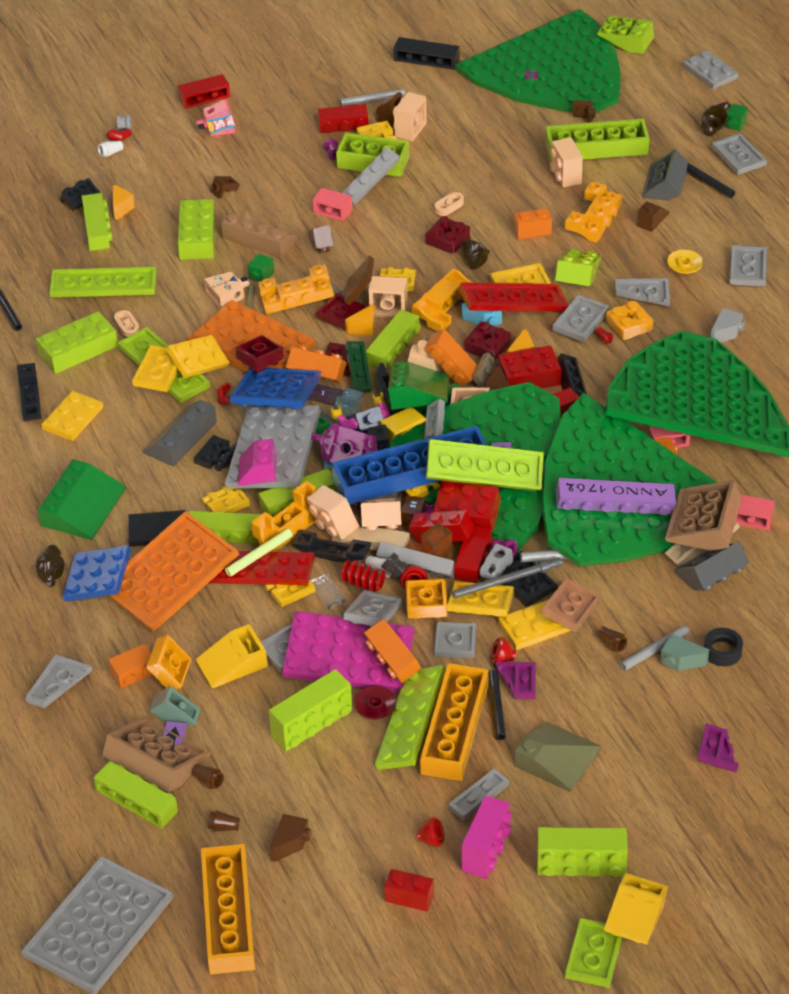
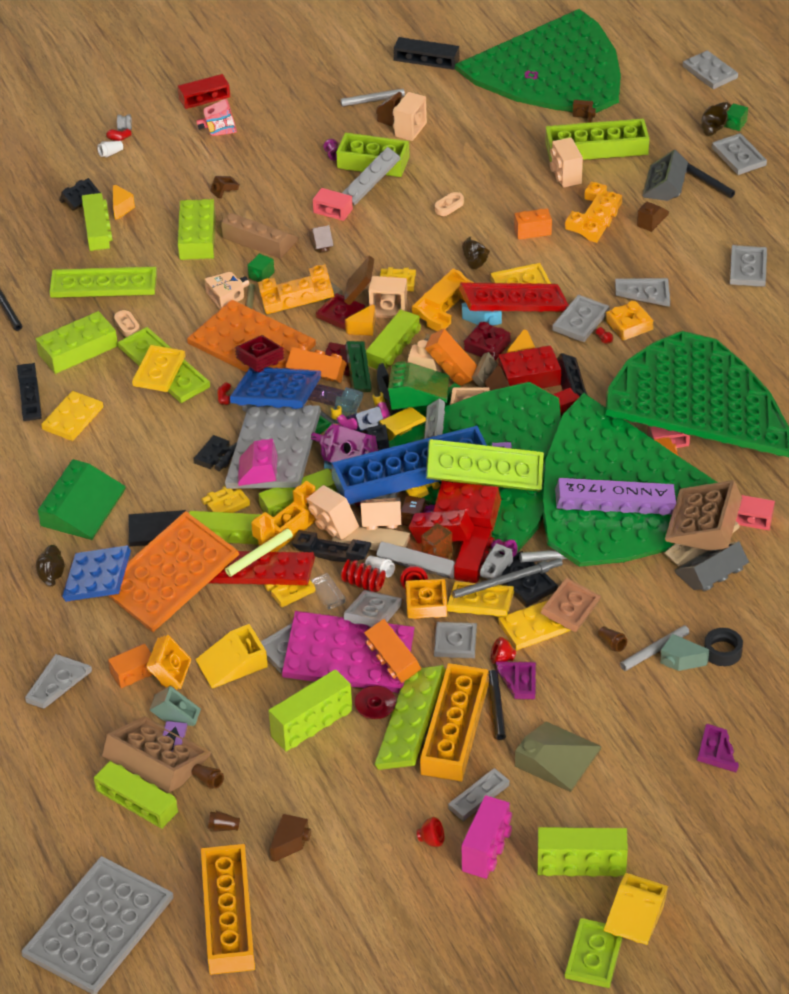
(182, 433): dark grey slope -> none
(197, 356): yellow plate -> none
(342, 118): red brick -> none
(379, 129): yellow plate -> none
(391, 562): clear smoke wheel -> none
(409, 890): red brick -> none
(447, 234): dark red brick -> none
(577, 267): lime slope -> none
(628, 33): lime slope -> none
(684, 261): yellow dish -> none
(727, 325): light grey slope -> none

